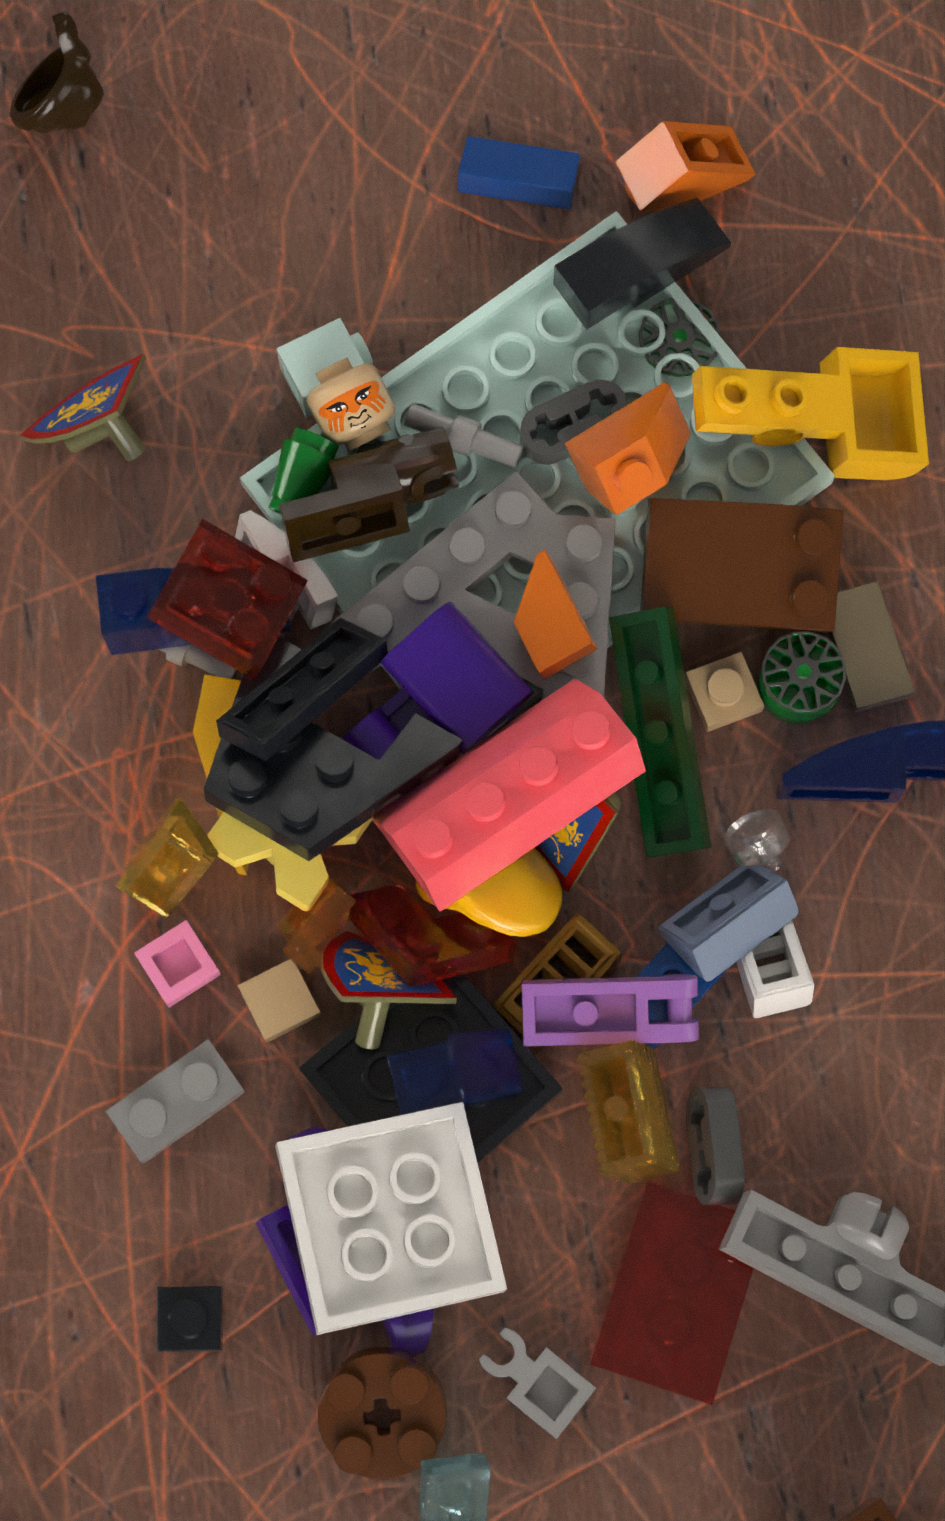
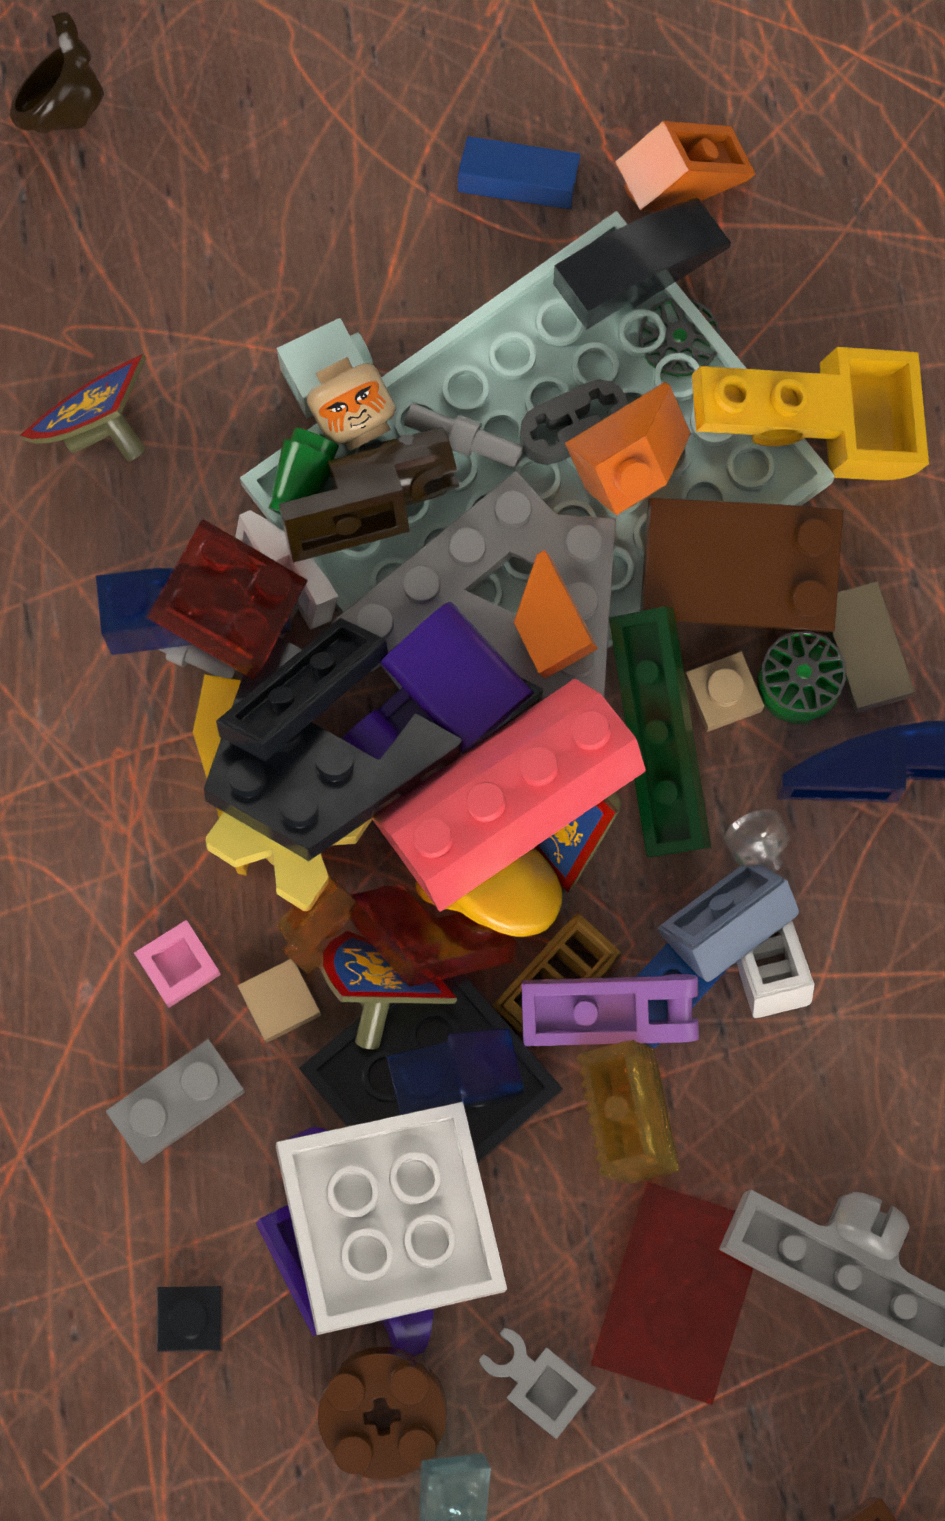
(168, 860): clear yellow slope -> none
(715, 1146): dark grey beam -> none

